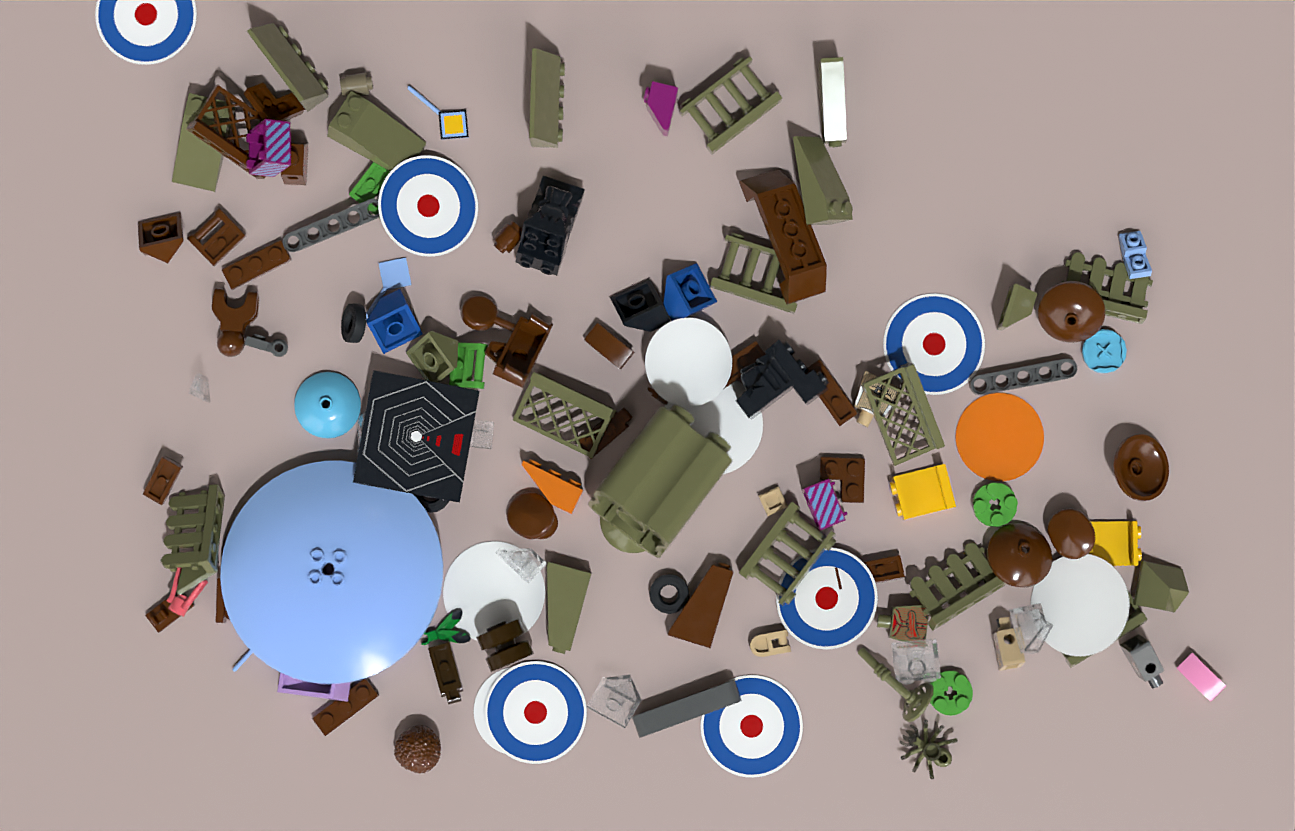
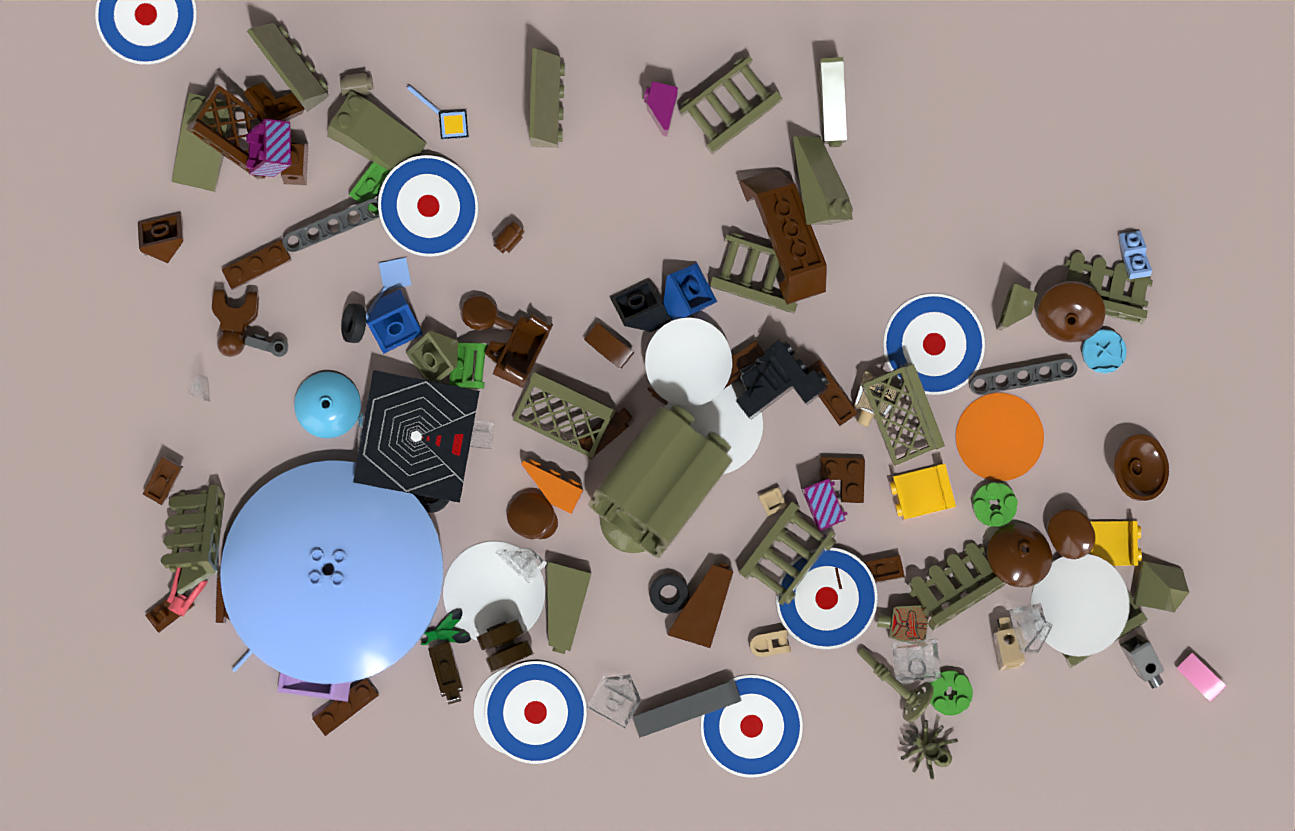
(221, 242): reddish brown plate -> none
(418, 749): reddish brown hair -> none
(549, 225): black brick -> none

